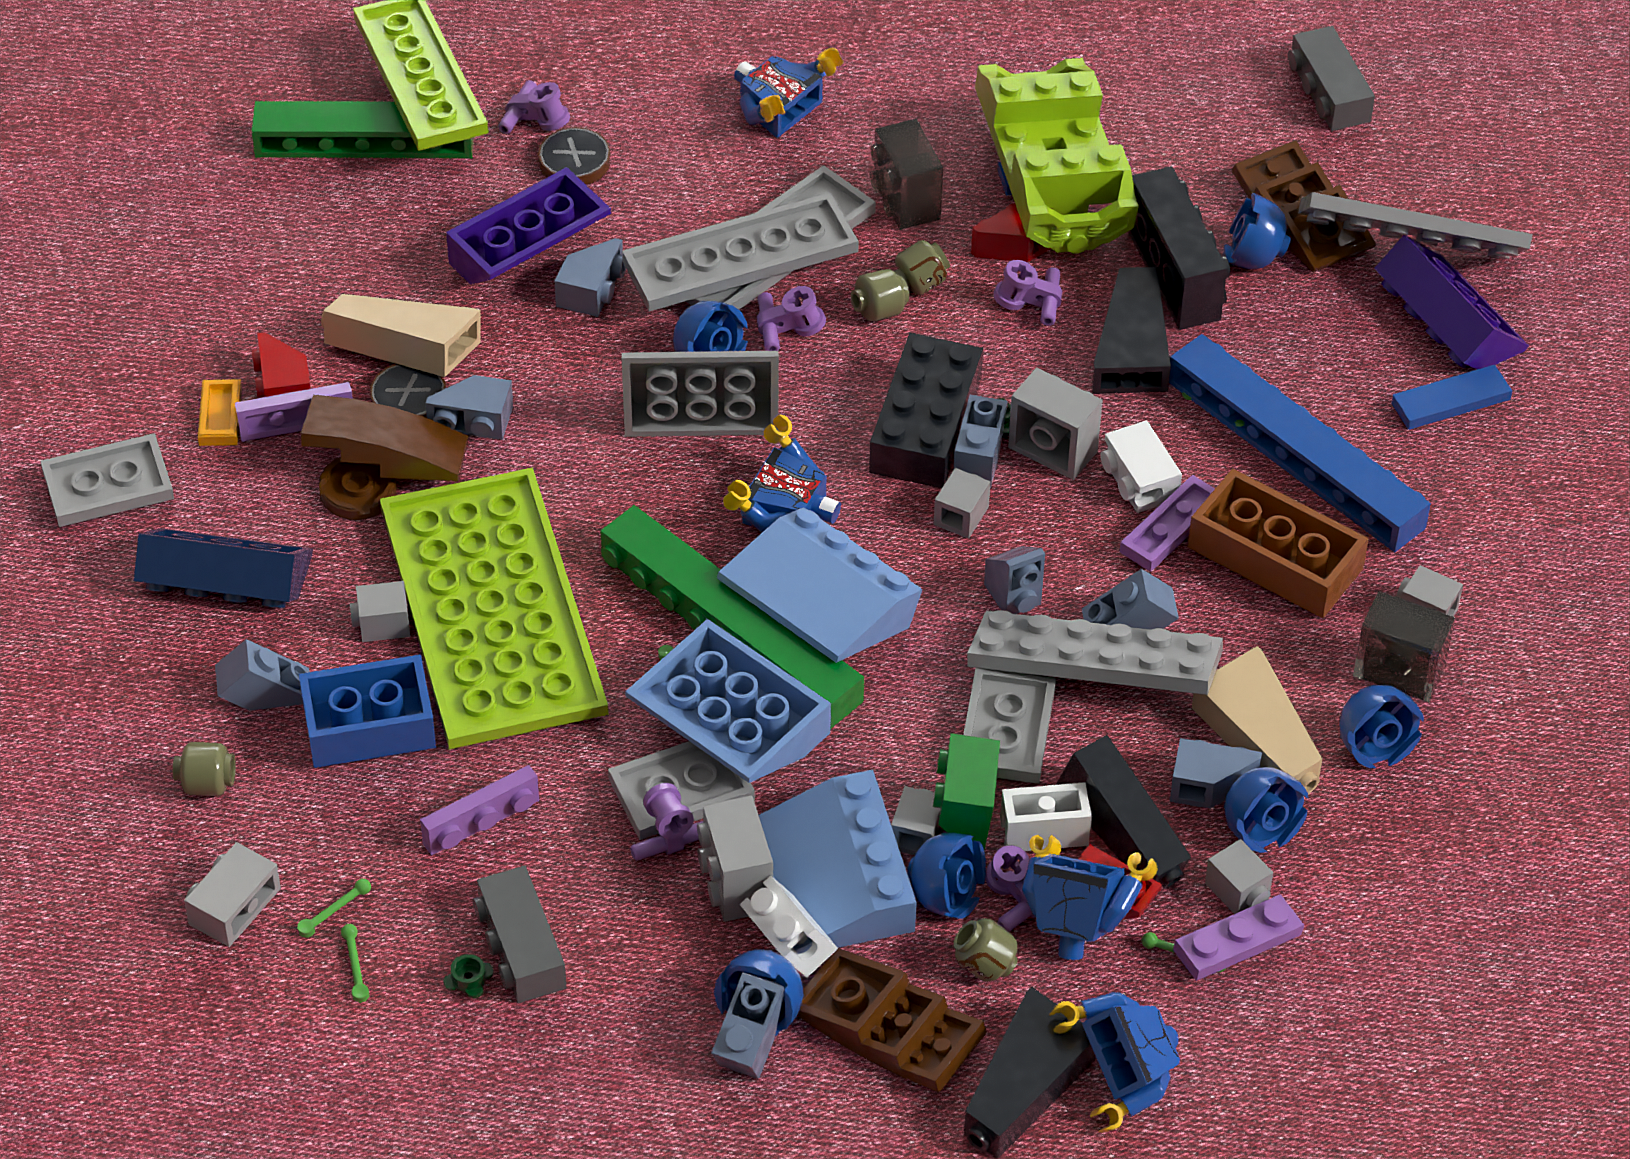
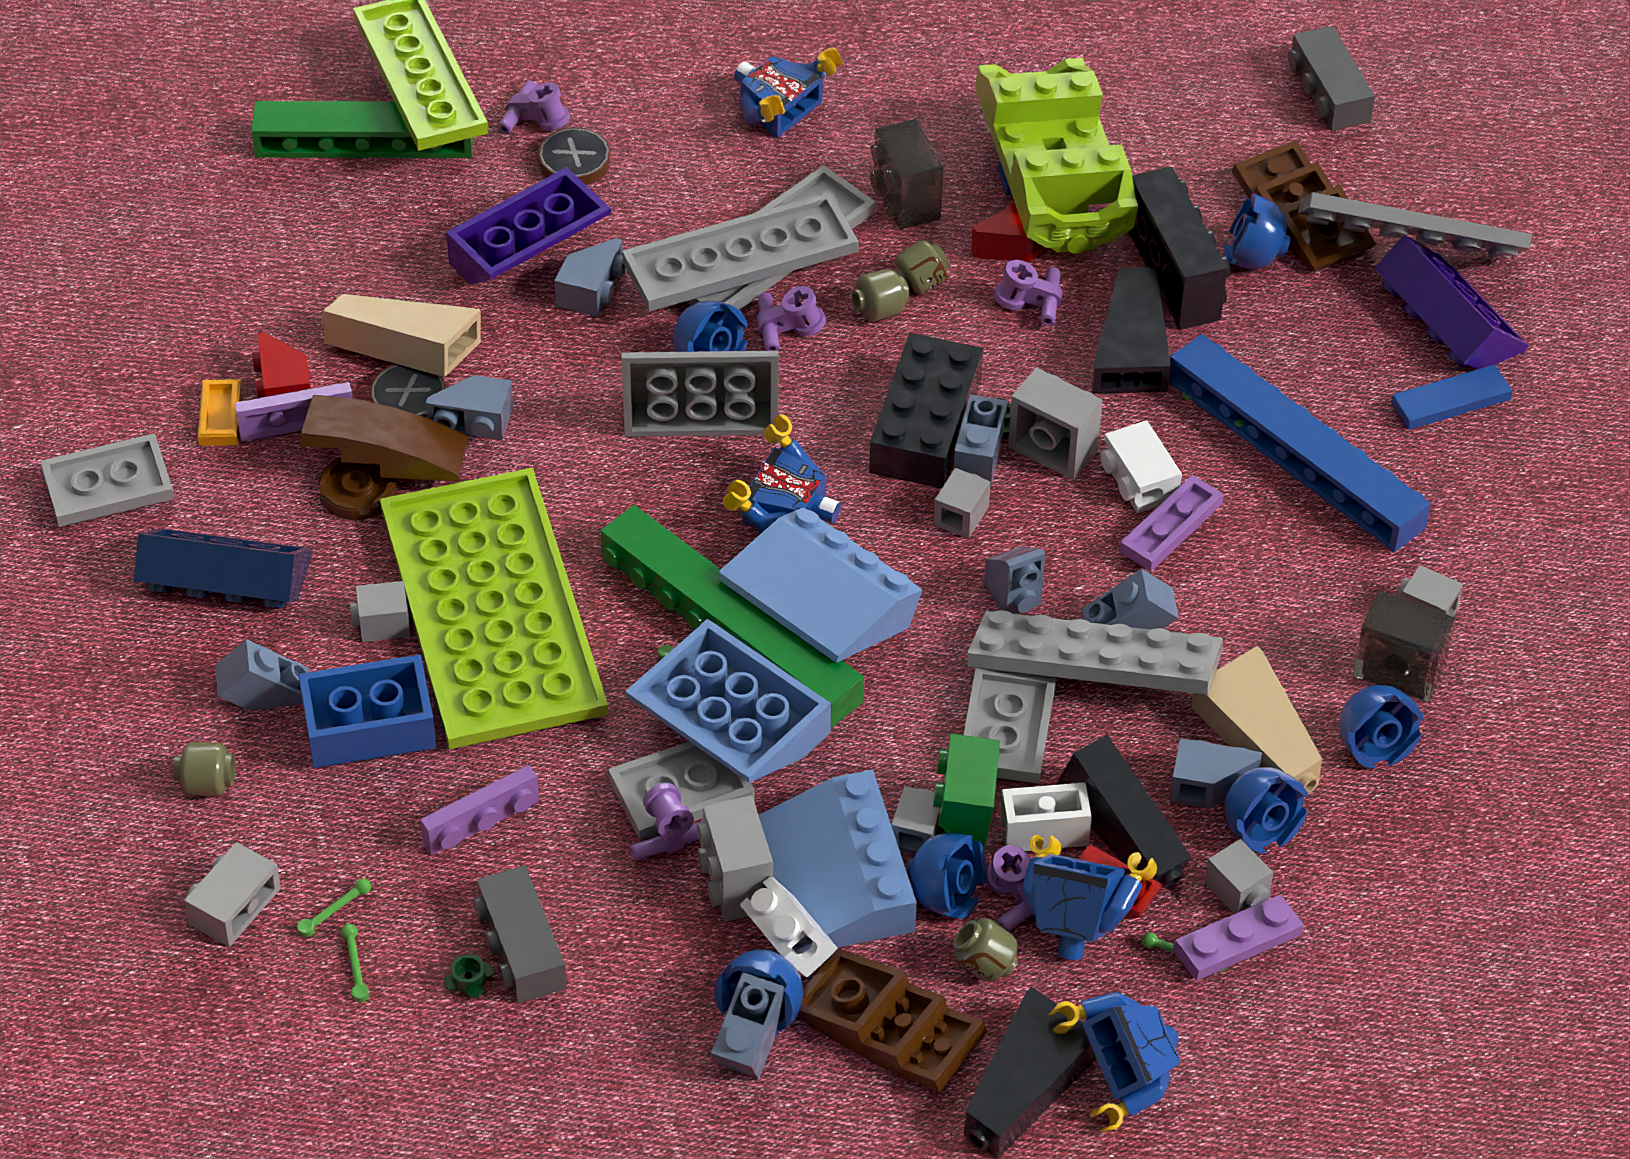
(1277, 543): dark orange brick -> none

